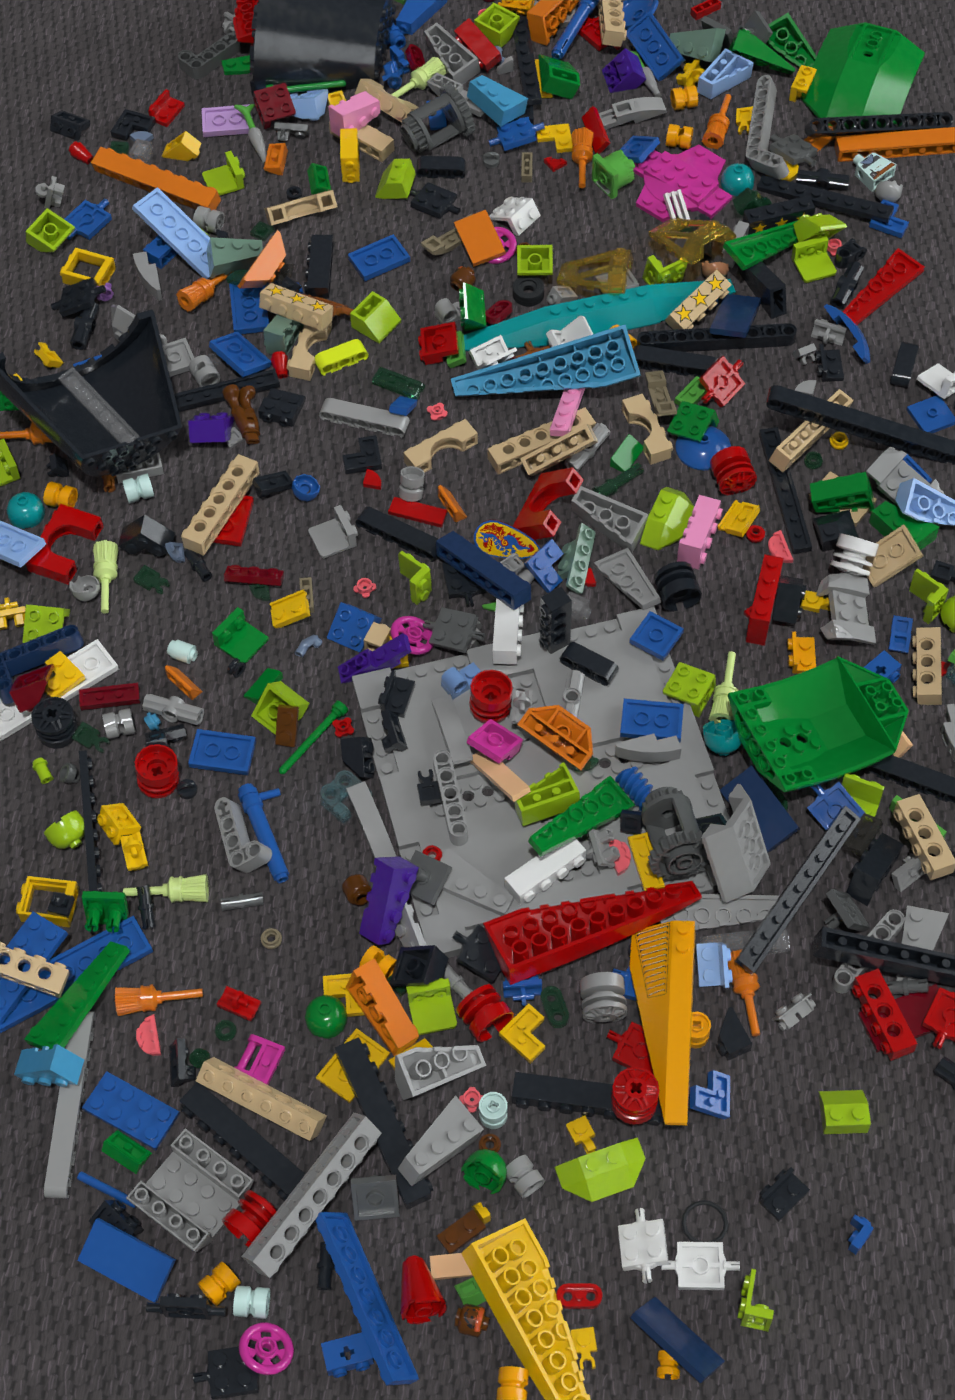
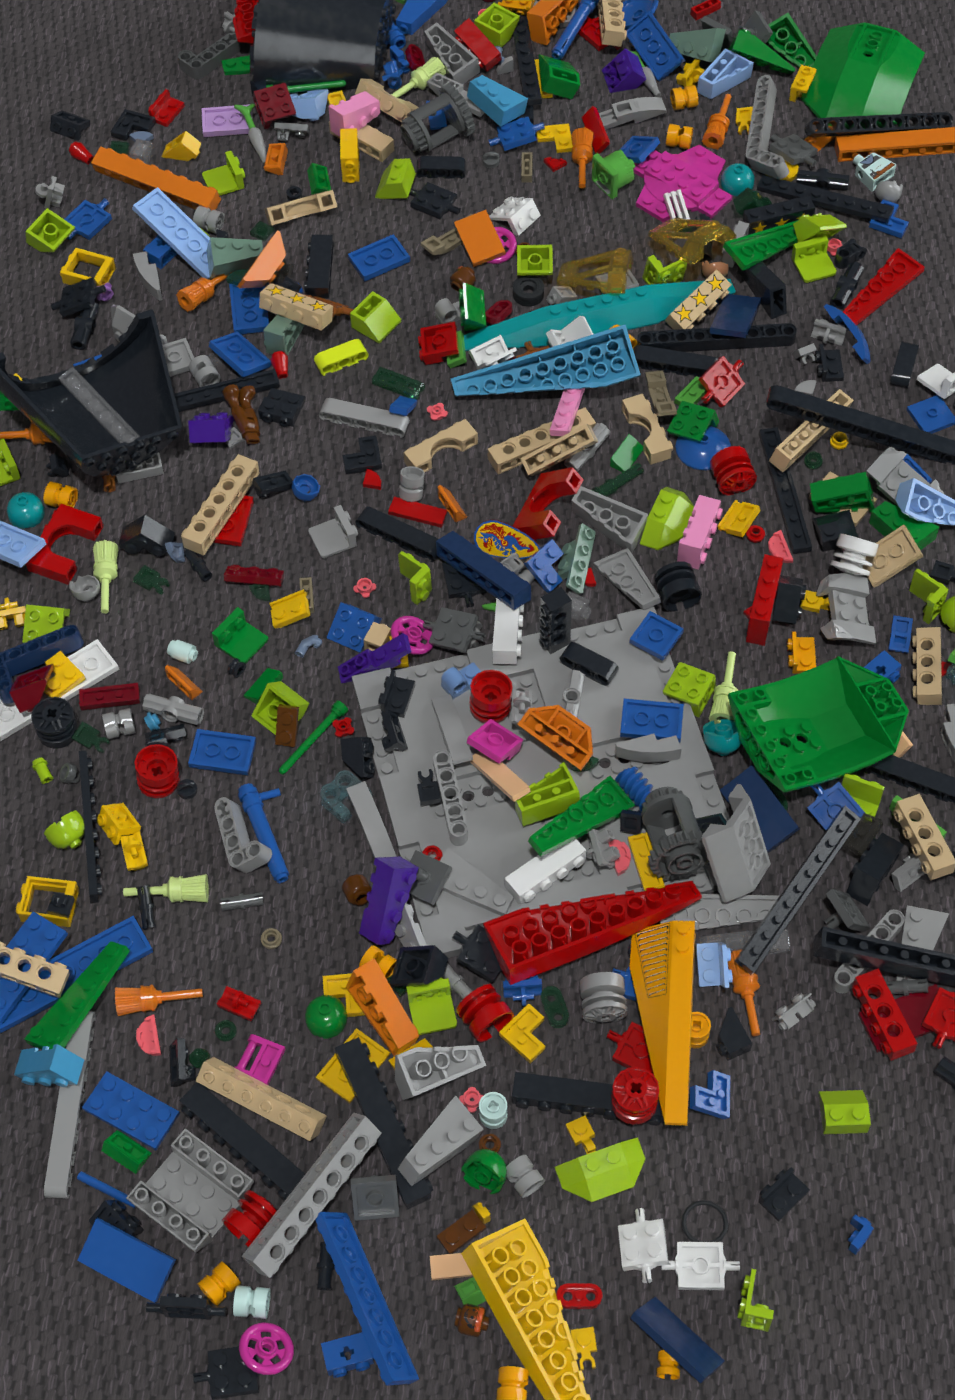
(48, 357): yellow plate -> none
(105, 909): green plate -> none
(138, 488): light aqua wheel -> none
(302, 362): tan arch -> none
(419, 1292): red cone -> none

